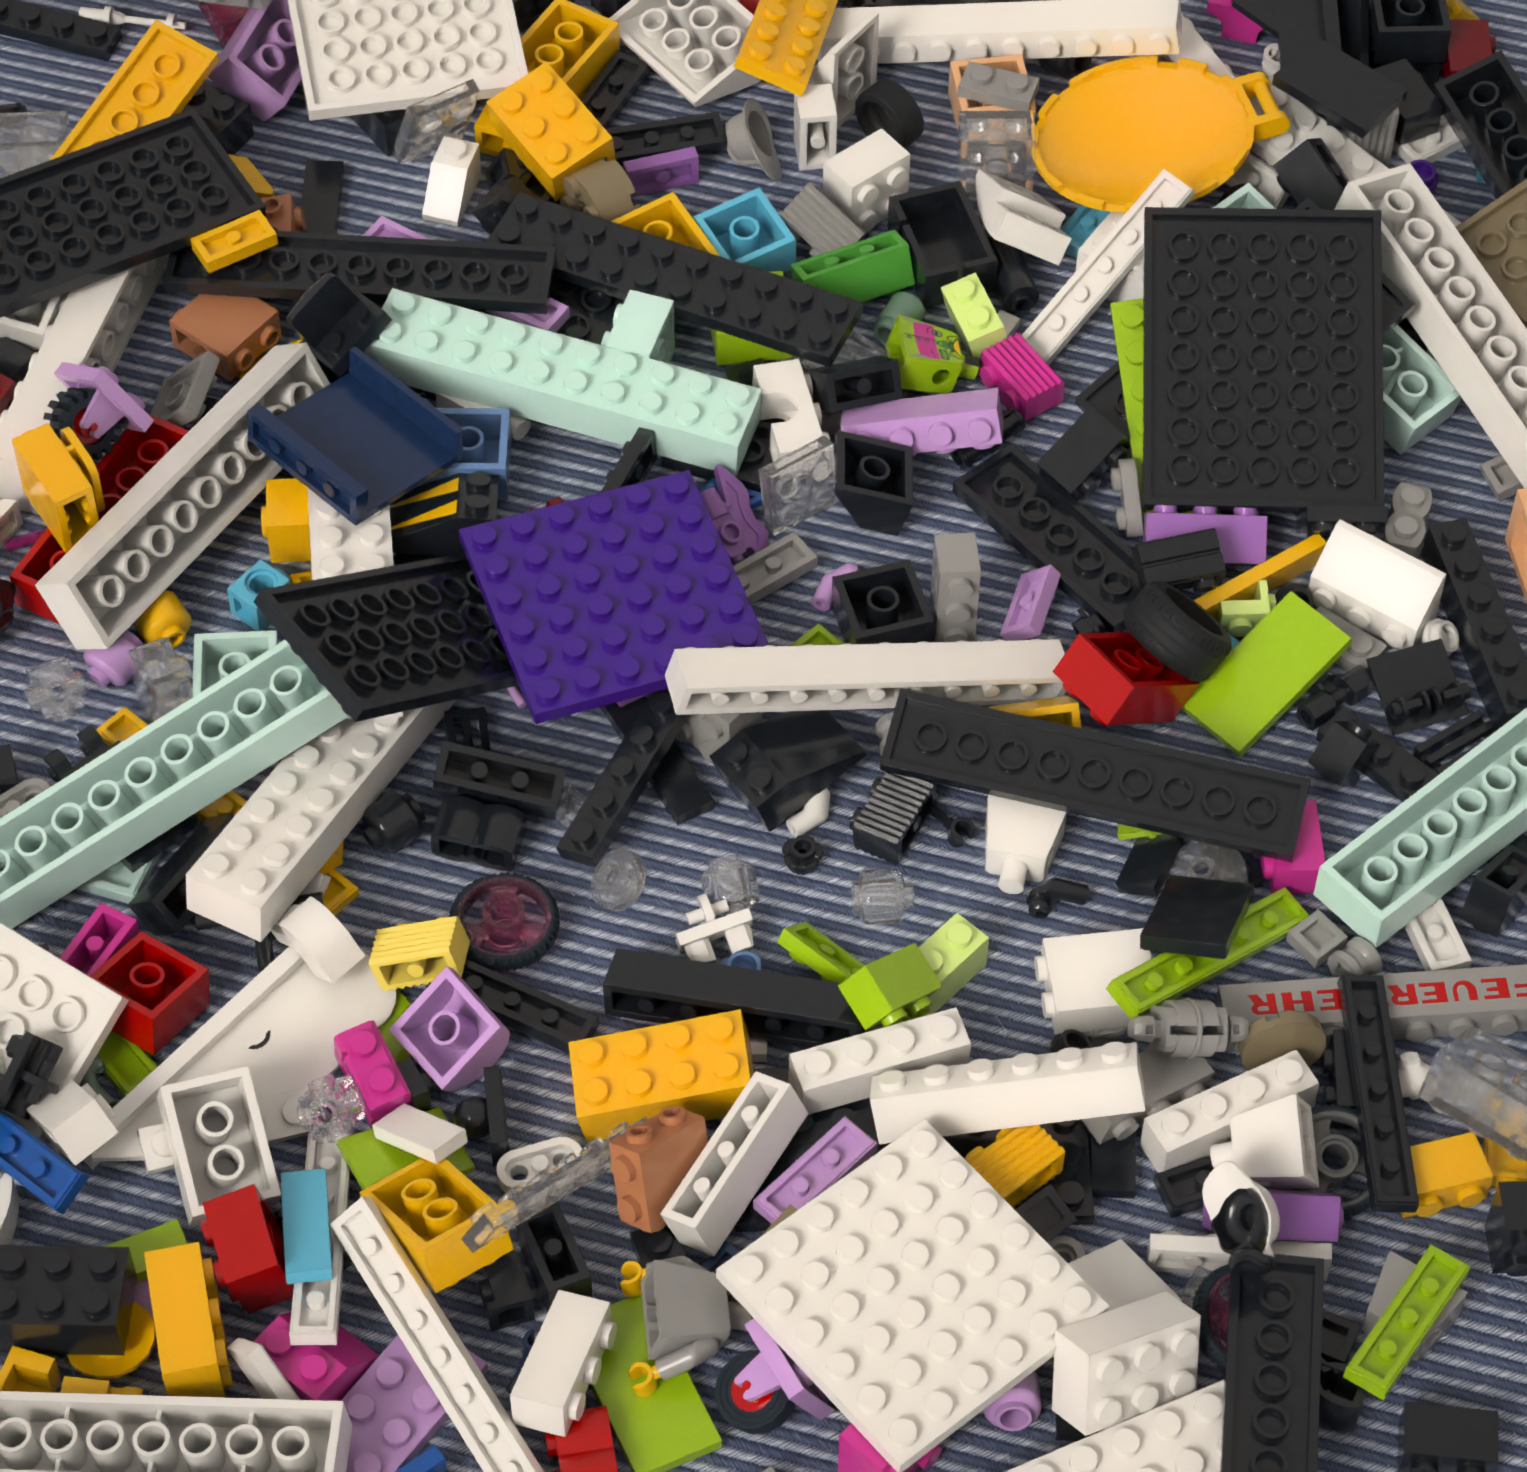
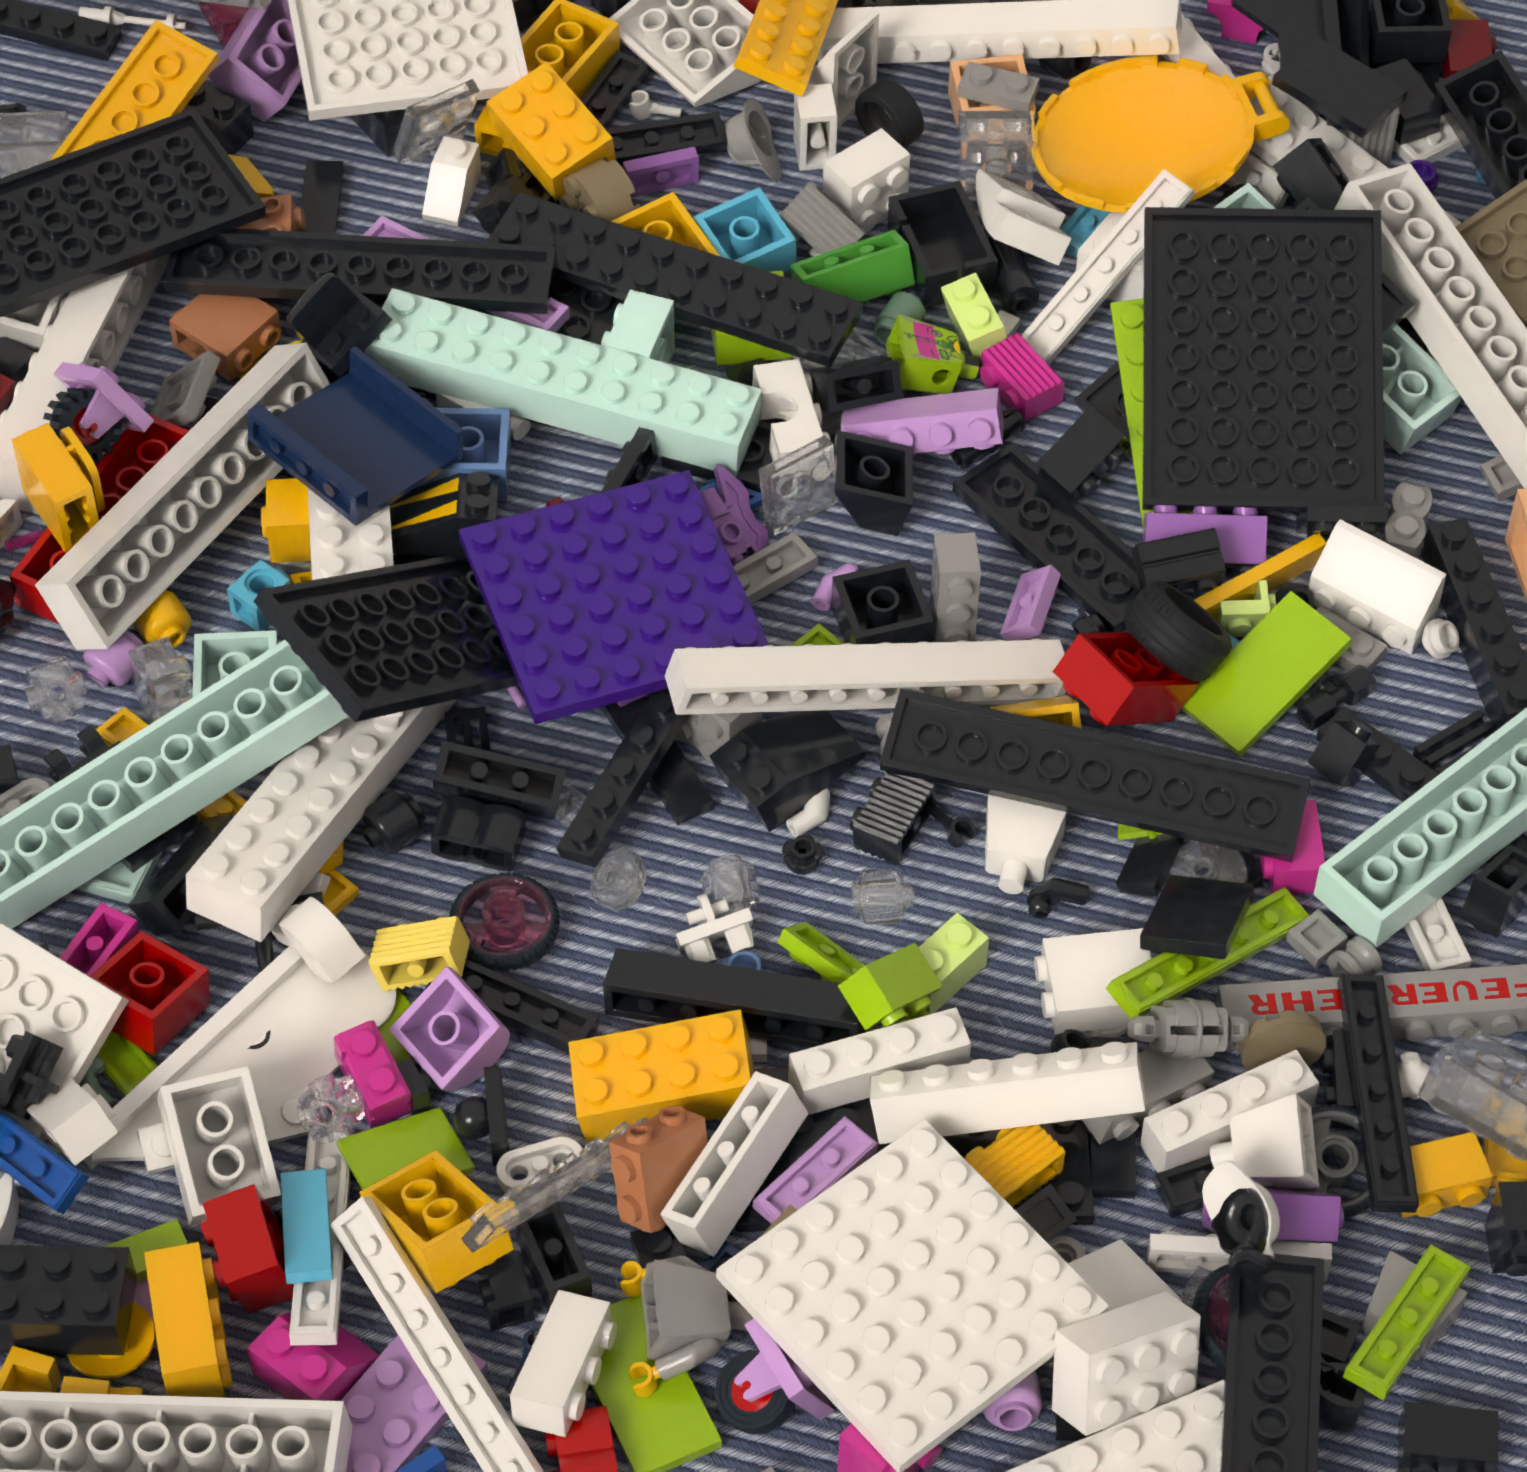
(234, 241): yellow plate -> none
(261, 1370): white tile -> none
(420, 1133): white tile -> none
(642, 107): none -> white hand
(1129, 514): light grey plate -> none
(1418, 687): black hinge -> none

